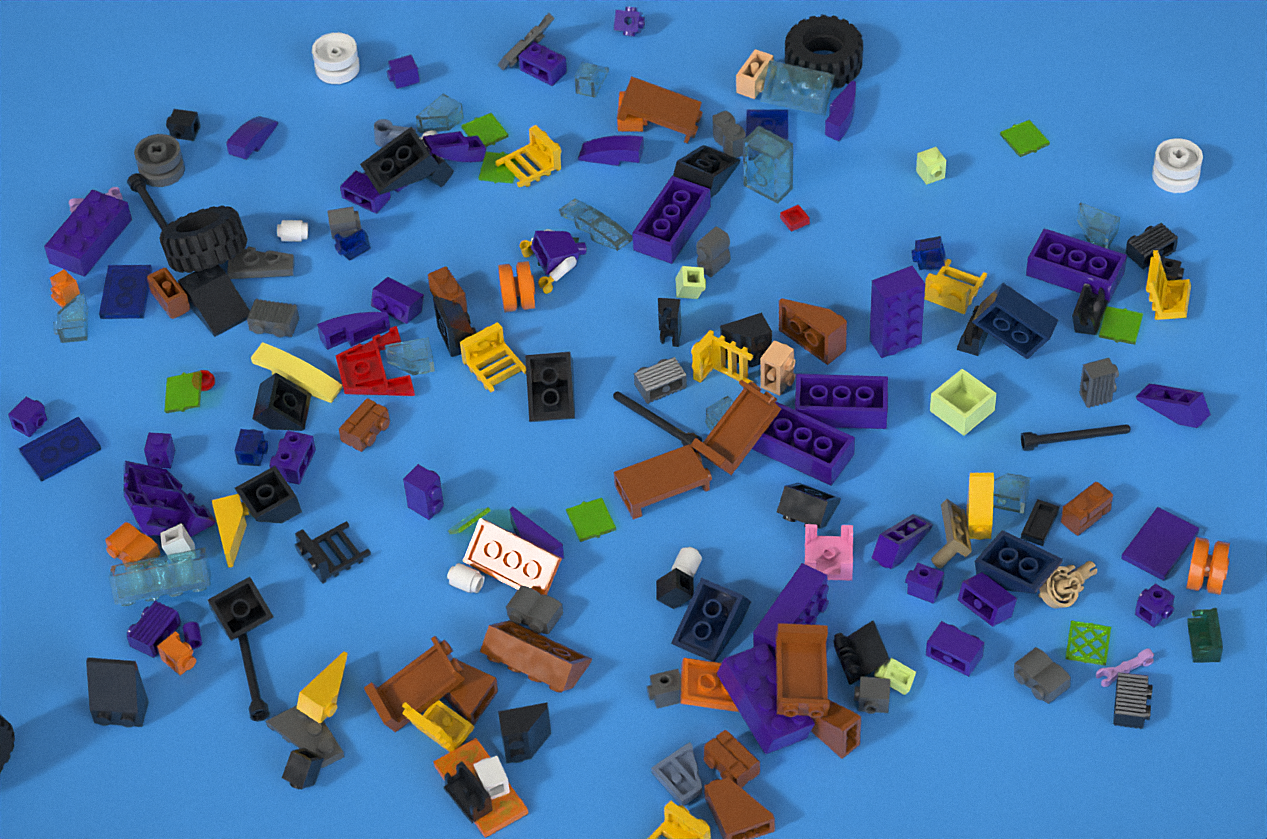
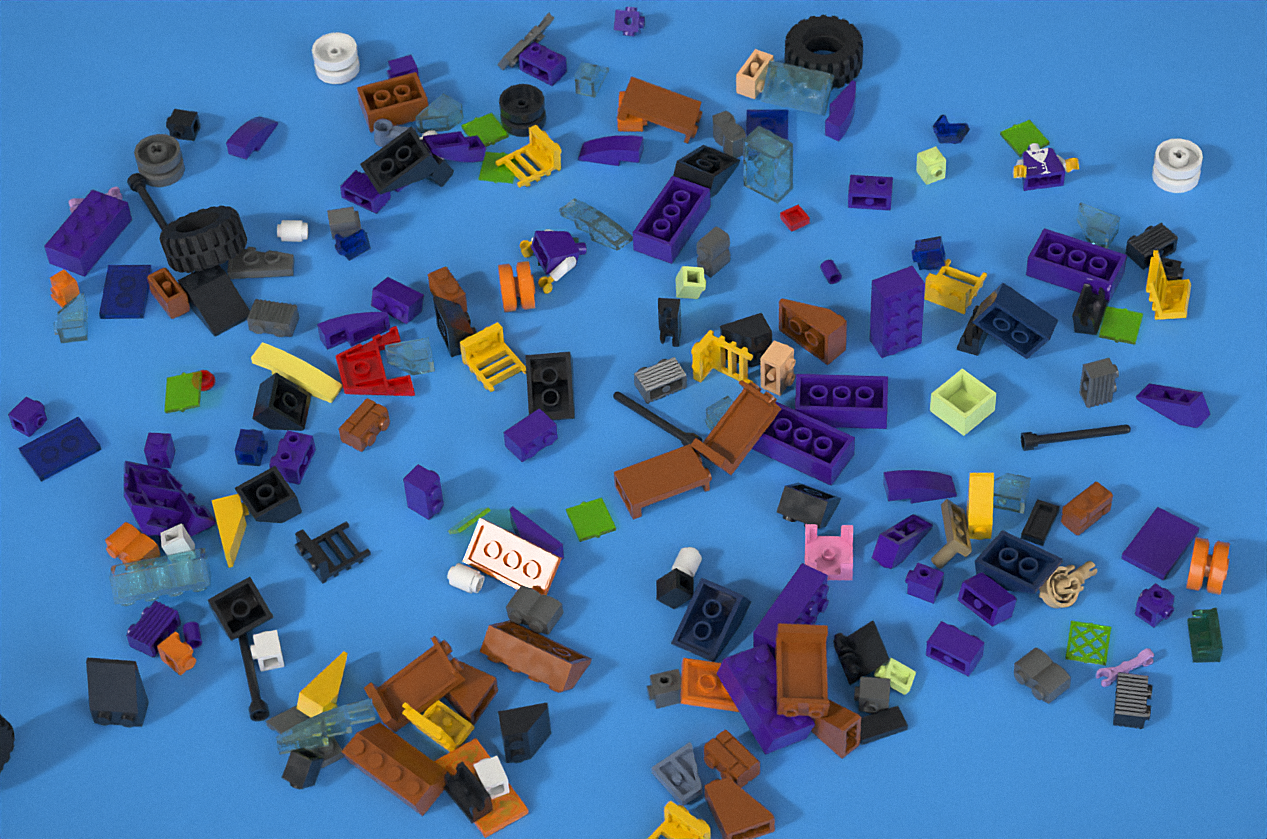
(267, 650): none -> white brick
(316, 730): none -> clear light blue slope
(392, 99): none -> dark orange brick
(396, 766): none -> dark orange slope
(522, 108): none -> black wheel
(530, 435): none -> dark purple brick
(830, 271): none -> dark purple hinge
(870, 192): none -> dark purple brick
(882, 725): none -> black tile
(918, 485): none -> dark purple slope
(949, 133): none -> clear blue bracket
(1042, 168): none -> dark purple torso

